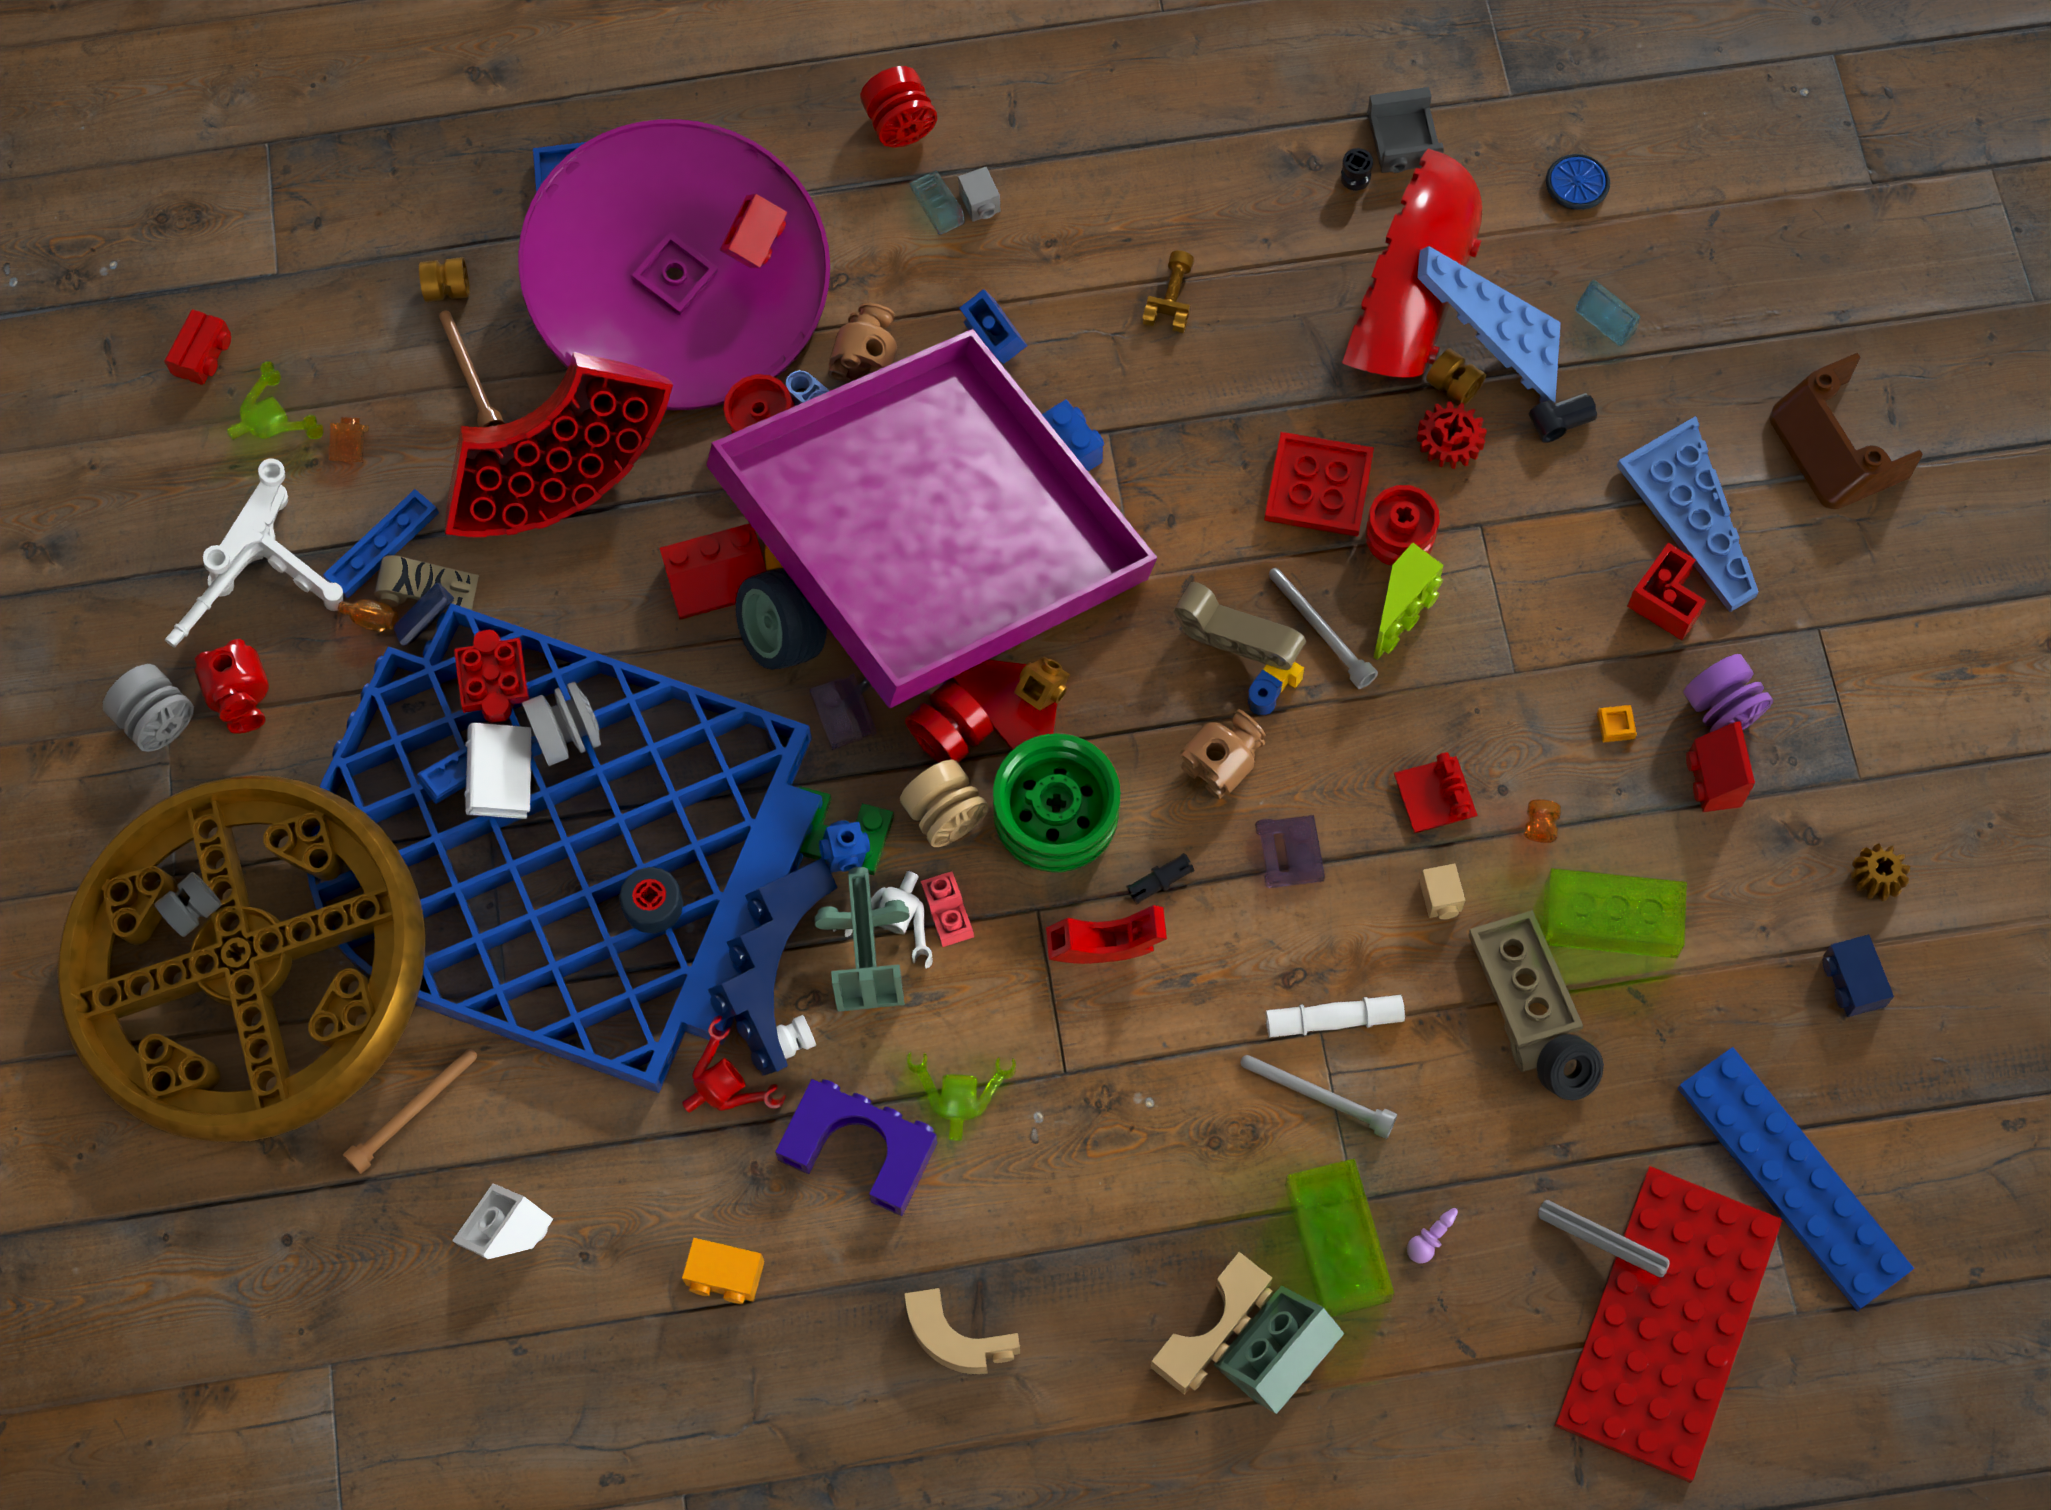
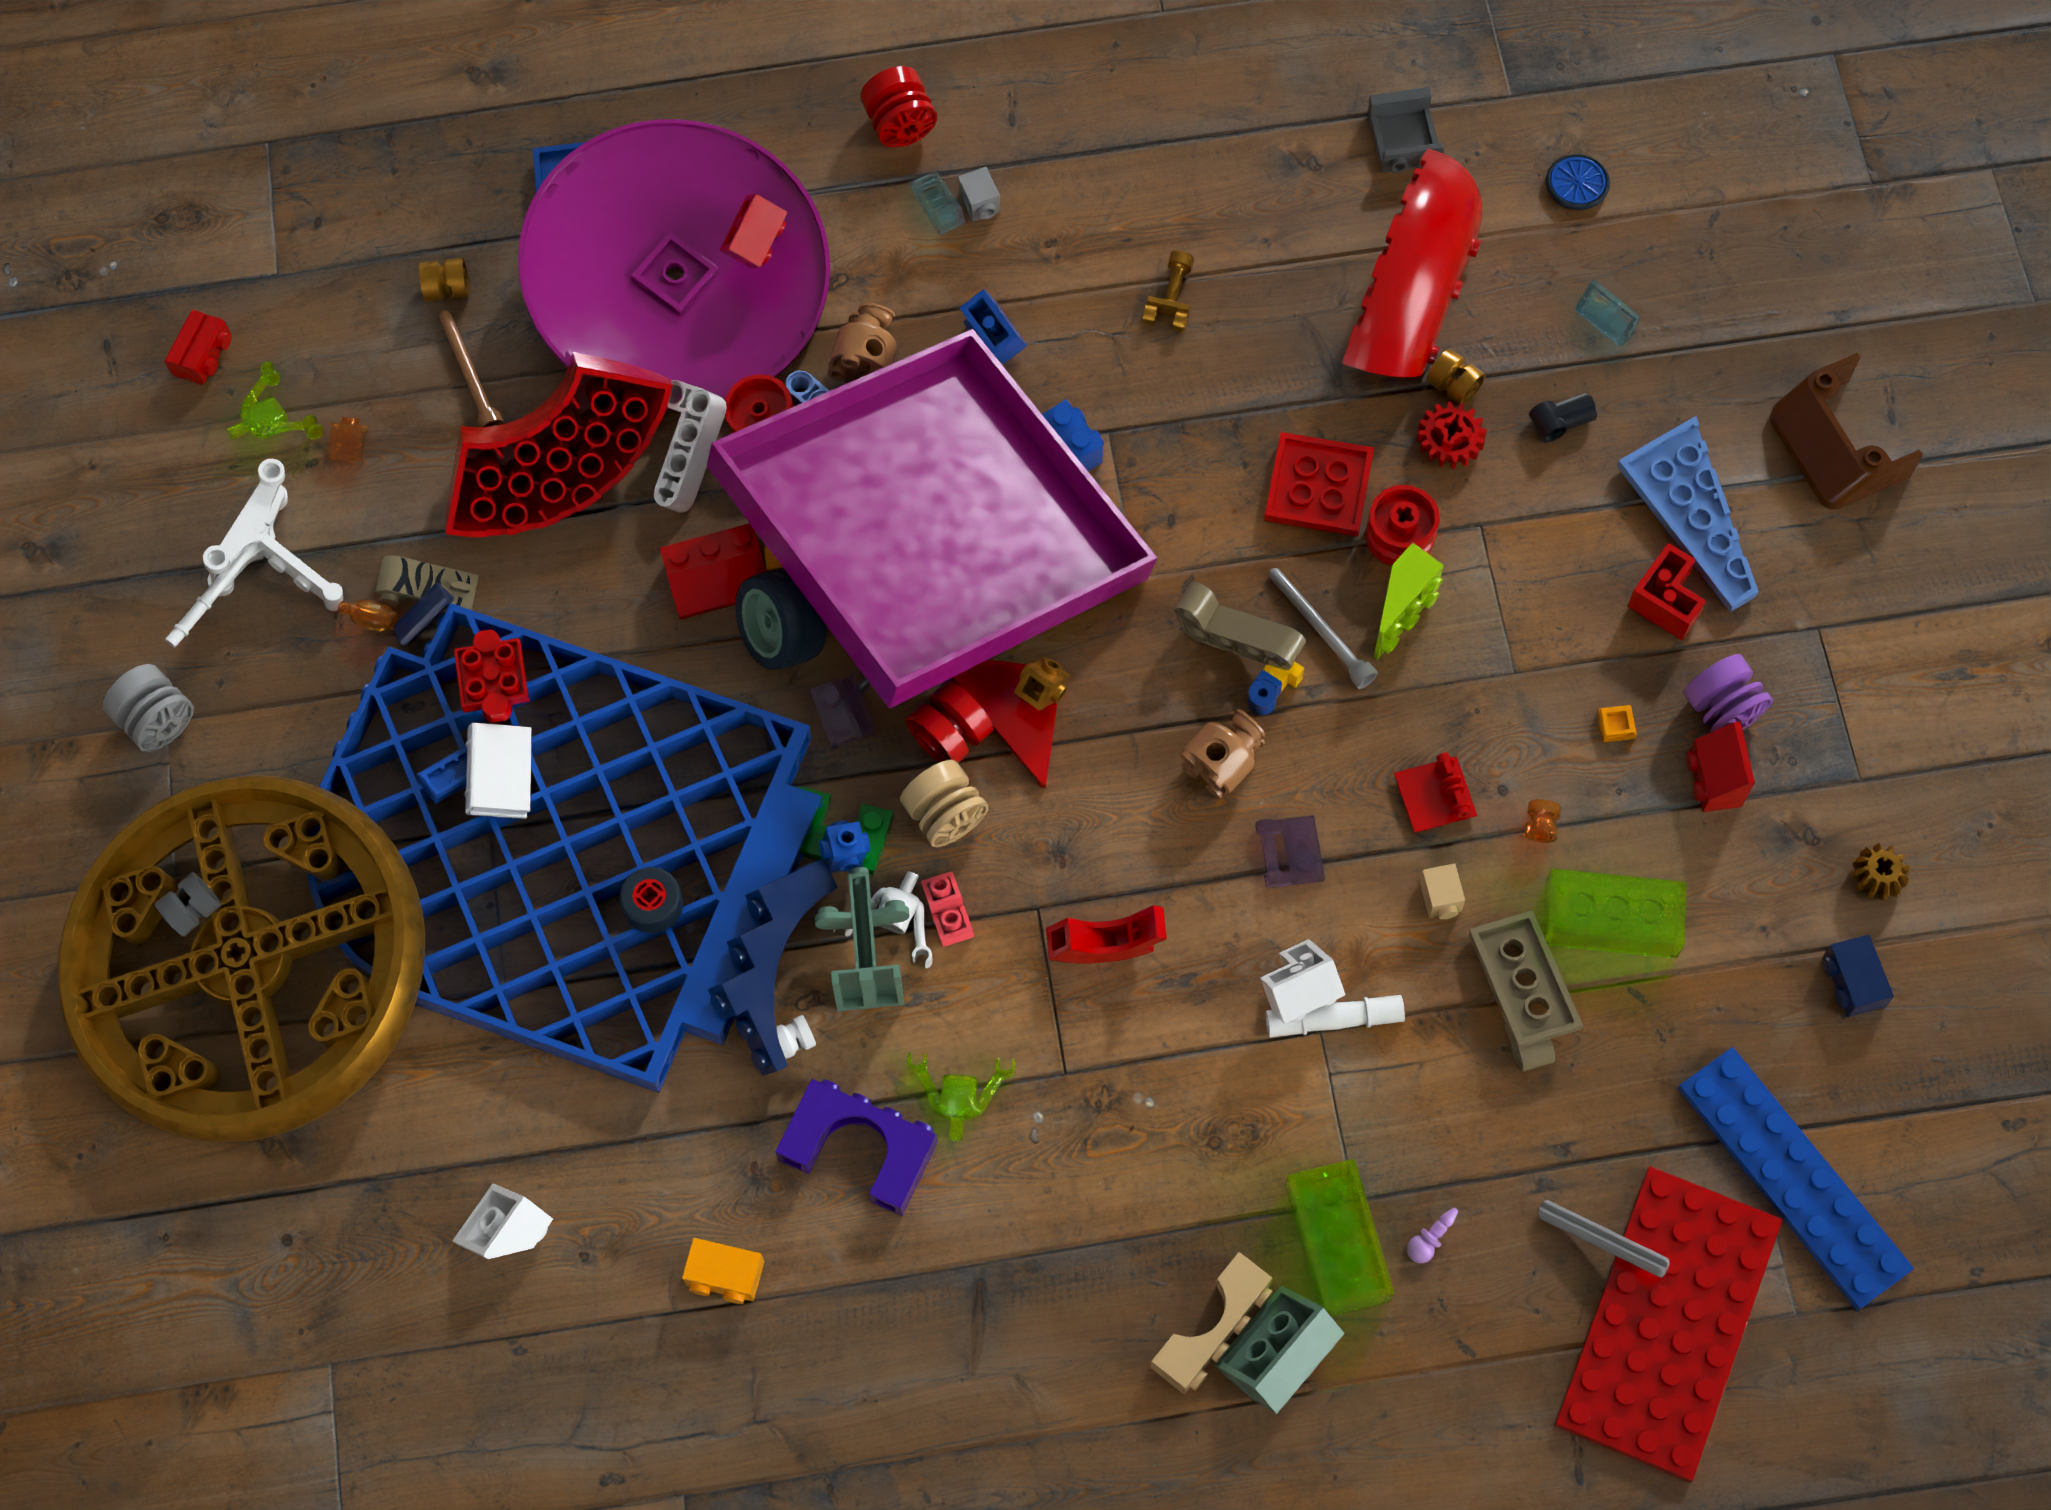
(236, 689): red piece -> none
(361, 1155): medium nougat piece -> none
(382, 540): blue plate -> none
(562, 723): light grey wheel -> none
(679, 487): none -> white beam
(723, 1080): red piece -> none
(948, 1346): tan arch -> none
(1084, 767): green wheel -> none
(1160, 878): black pin -> none
(1303, 984): none -> white brick
(1356, 169): black wheel -> none
(1379, 1120): light grey piece -> none
(1504, 323): medium blue wing -> none
(1584, 1077): black tyre -> none

